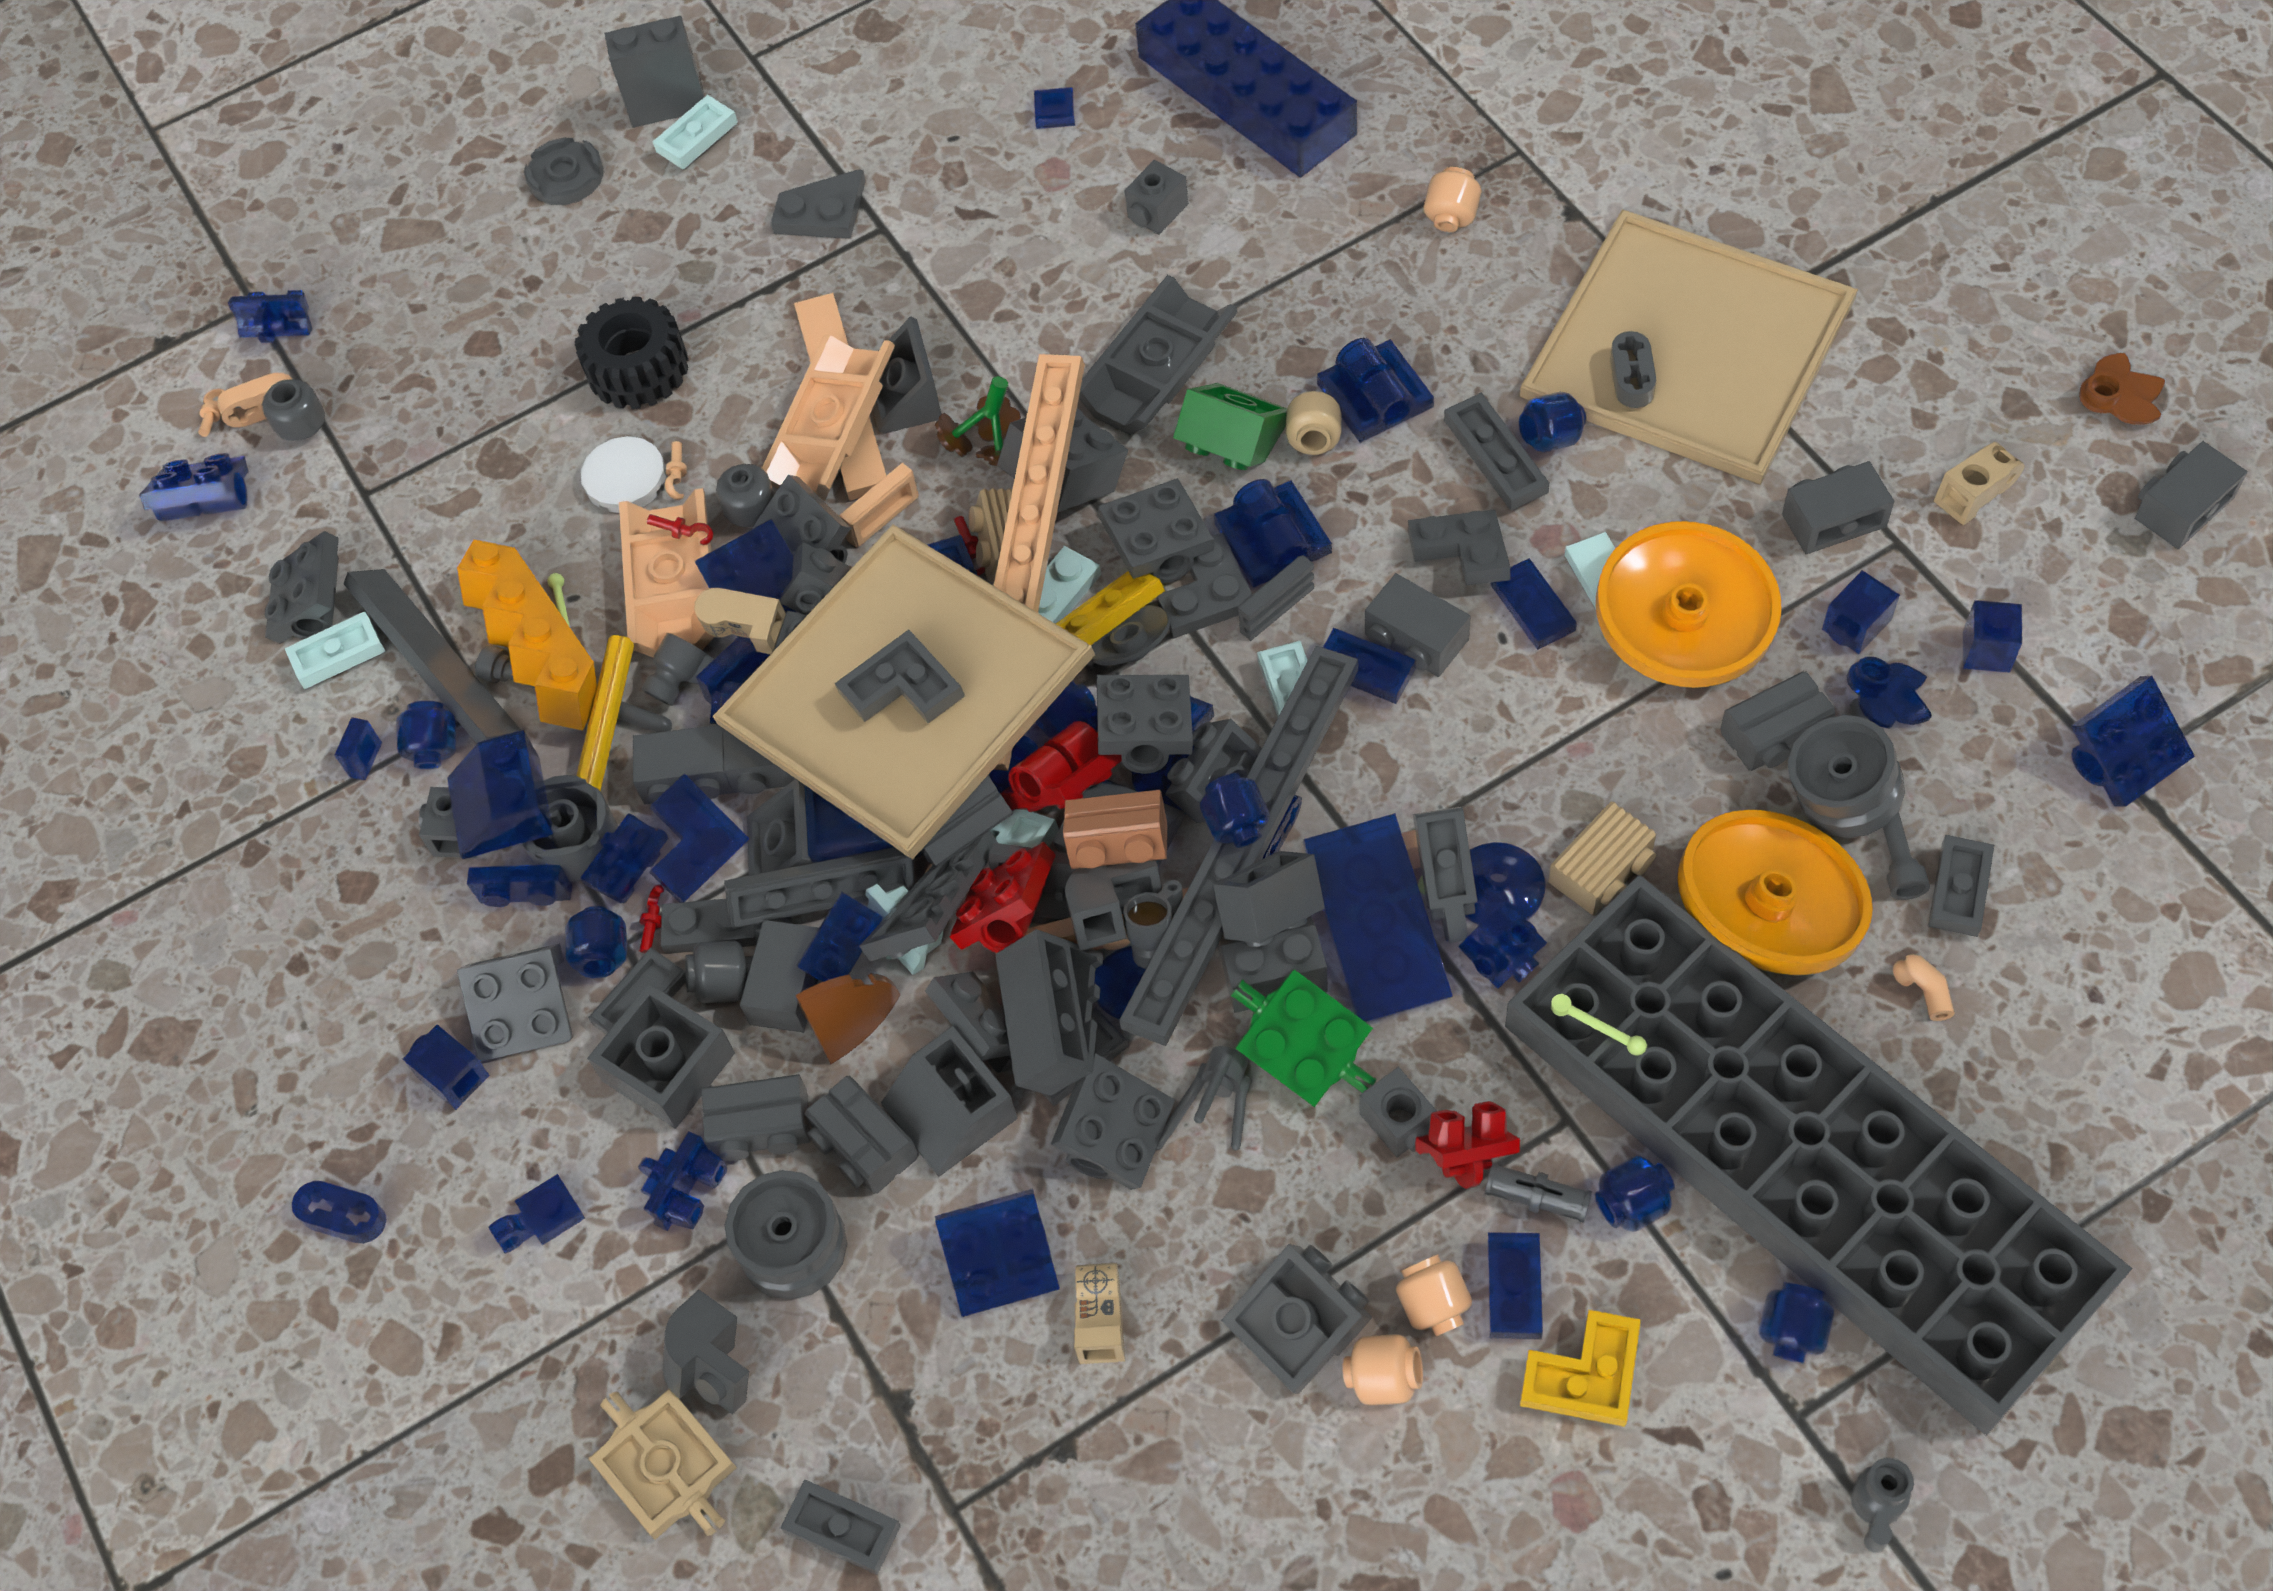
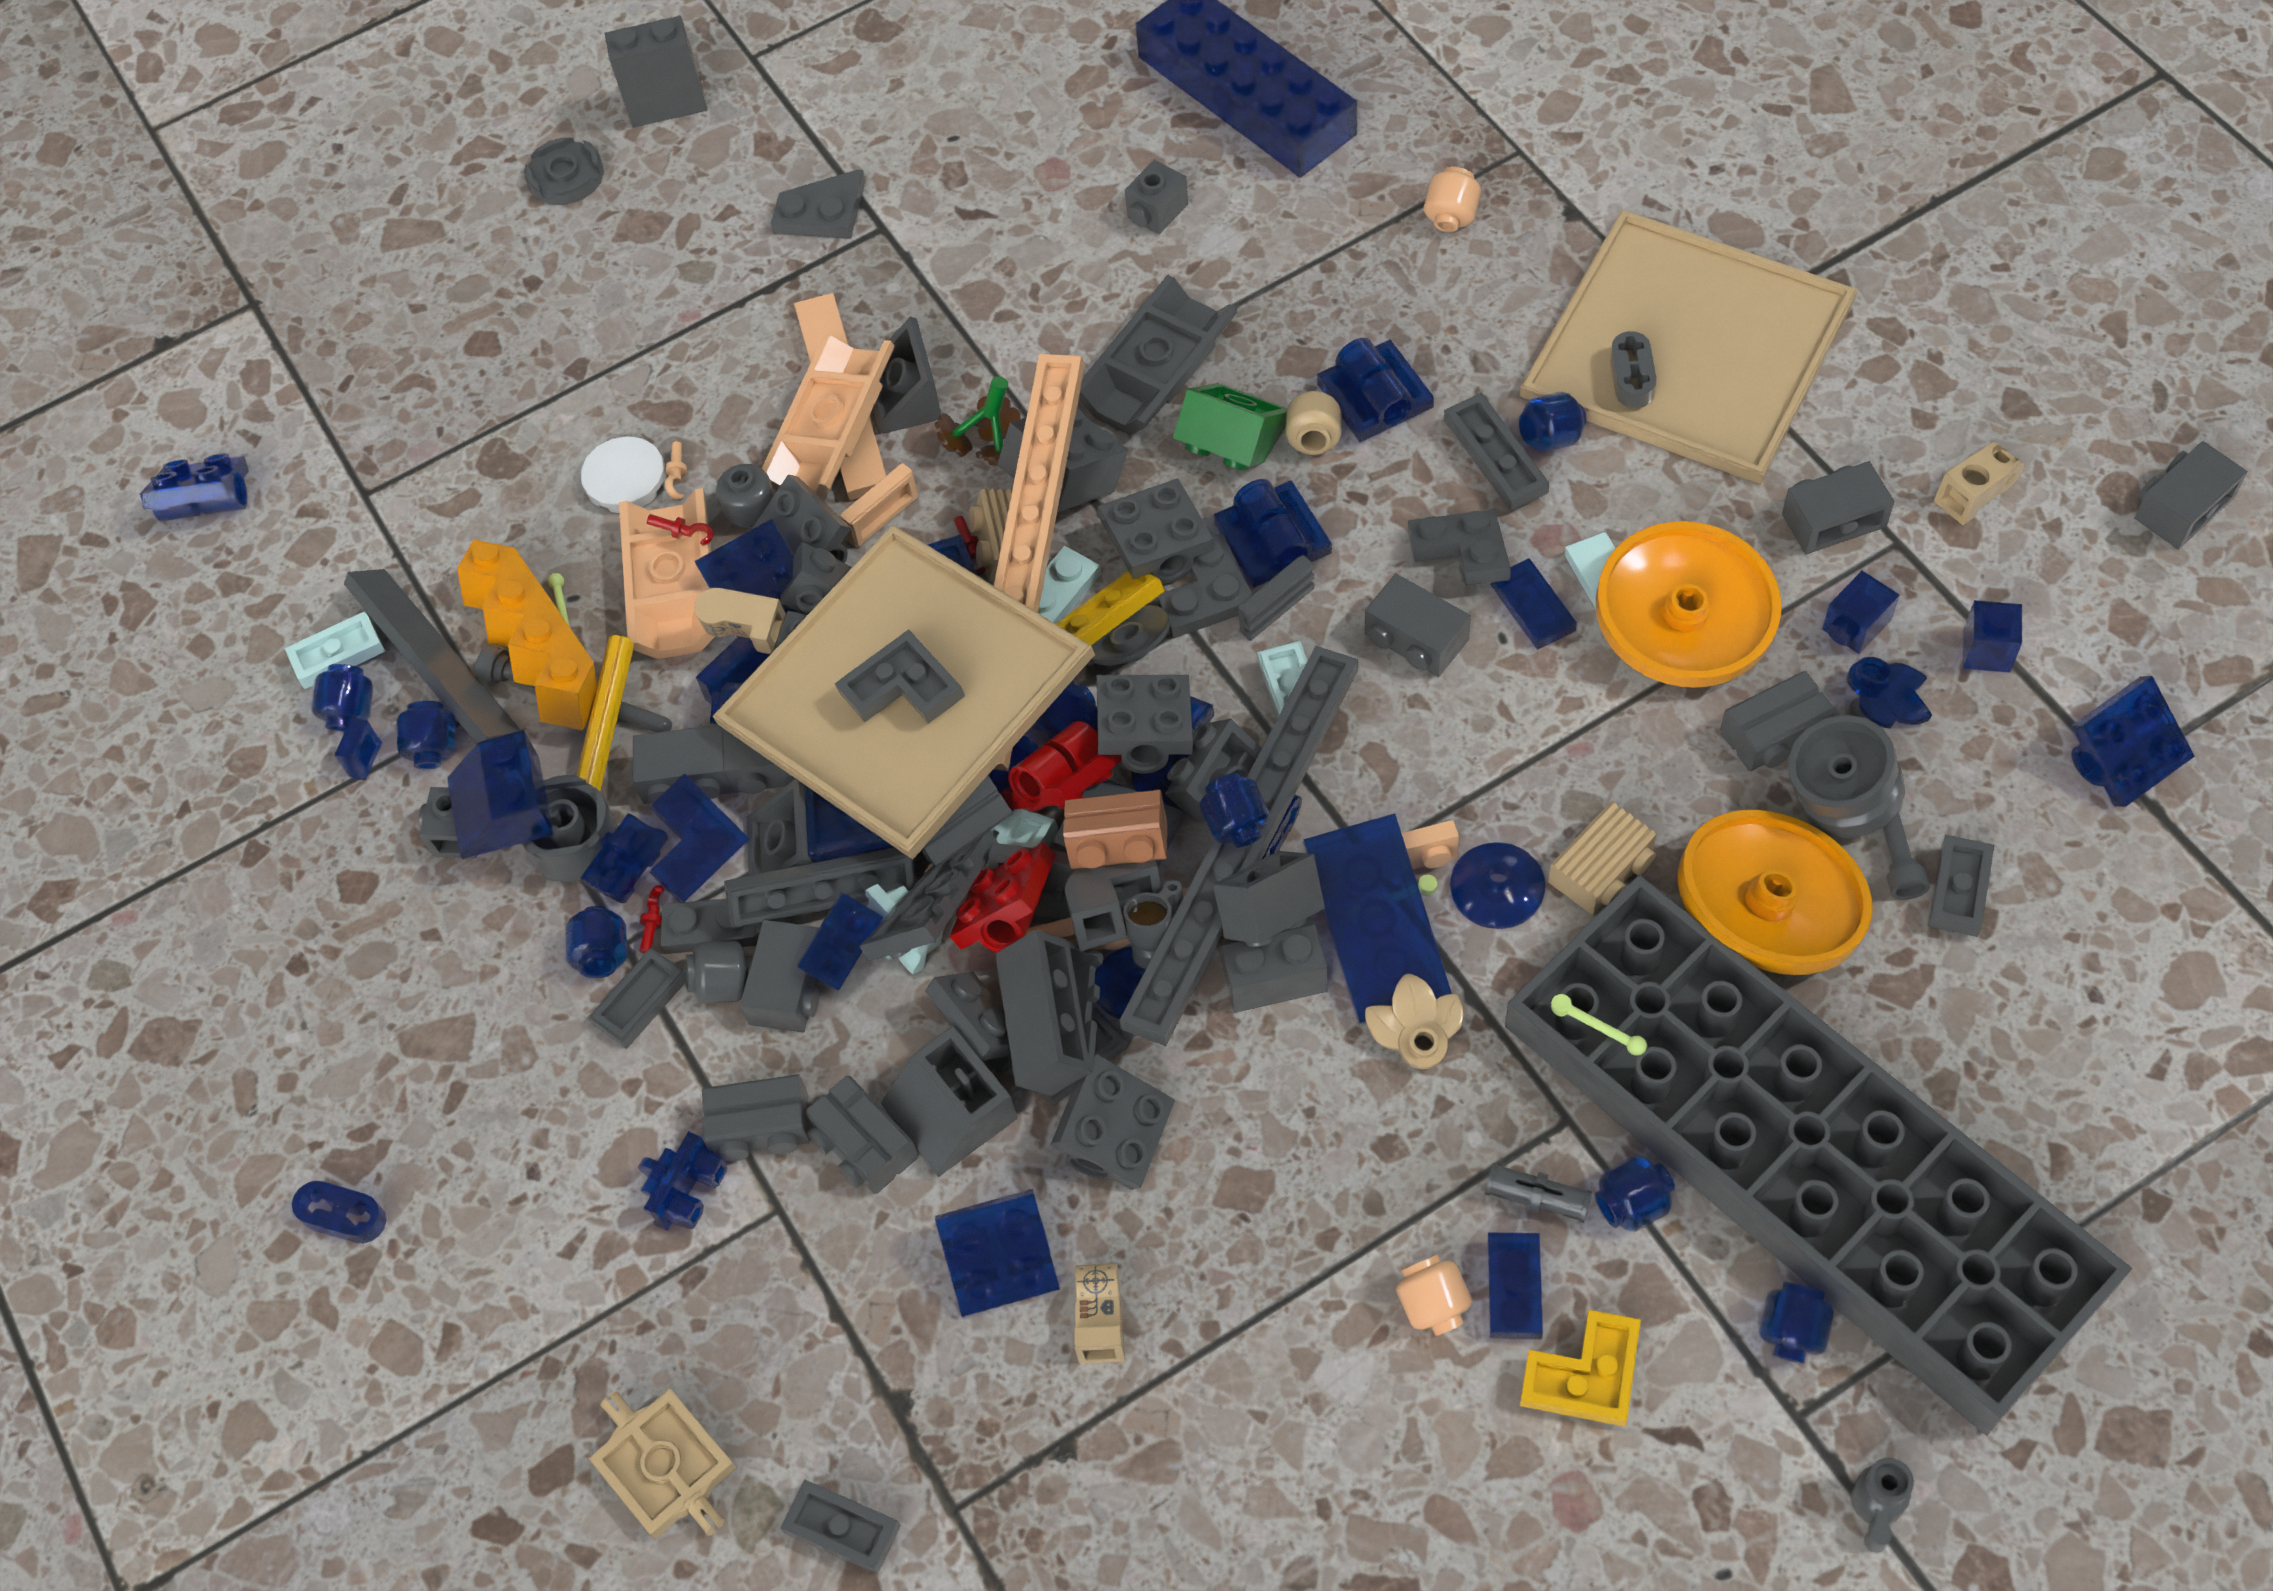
(209, 411): light nougat hand -> none
(249, 398): light nougat beam -> none
(271, 315): clear blue hips -> none
(293, 410): dark grey head -> none
(303, 590): dark grey plate -> none
(341, 694): none -> clear blue head
(445, 1066): clear blue brick -> none
(515, 1002): dark grey bracket -> none
(522, 883): clear blue plate -> none
(544, 1213): clear blue plate -> none
(625, 329): black tyre -> none
(661, 1055): dark grey brick -> none
(674, 662): dark grey piece -> none
(695, 132): light aqua plate -> none
(697, 1351): dark grey brick -> none
(786, 1234): dark grey wheel -> none
(847, 1011): dark orange brick -> none
(1054, 108): clear blue tile -> none
(1220, 1078): dark grey plant -> none
(1298, 1316): dark grey plate -> none
(1303, 1037): green plate -> none
(1379, 669): clear blue plate -> none
(1383, 1369): light nougat head -> none
(1391, 1094): dark grey brick -> none
(1416, 1014): none -> tan plate
(1446, 869): dark grey hinge -> none
(1468, 1150): red hips -> none
(1504, 946): clear blue brick -> none
(1930, 980): light nougat arm -> none
(2121, 391): dark orange plate -> none

